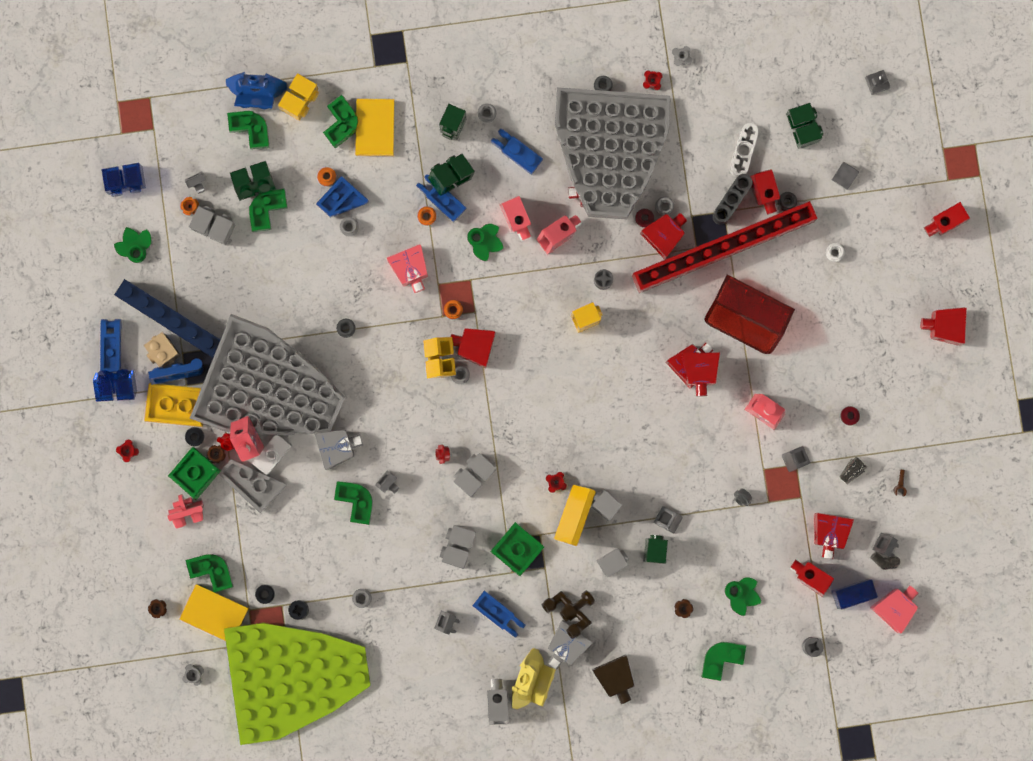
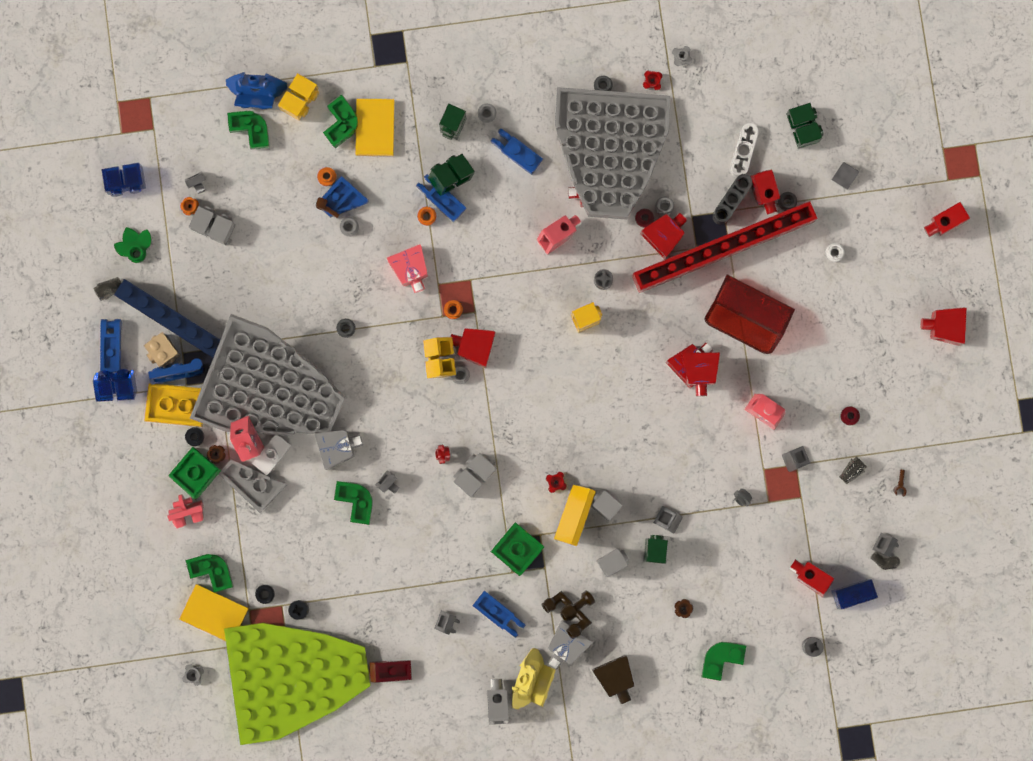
(107, 288): none -> clear smoke cone
(122, 450): red plate -> none
(152, 608): reddish brown plate -> none
(225, 442): red plate -> none
(245, 187): dark green piece -> none
(262, 205): green plate -> none
(321, 205): none -> reddish brown hand
(355, 598): light grey plate -> none
(390, 671): none -> dark red plate
(453, 555): light grey piece -> none
(487, 243): green plate -> none
(513, 208): coral torso -> none
(745, 595): green plate -> none
(831, 533): red torso -> none
(877, 82): flat silver tile -> none
(897, 608): coral torso -> none

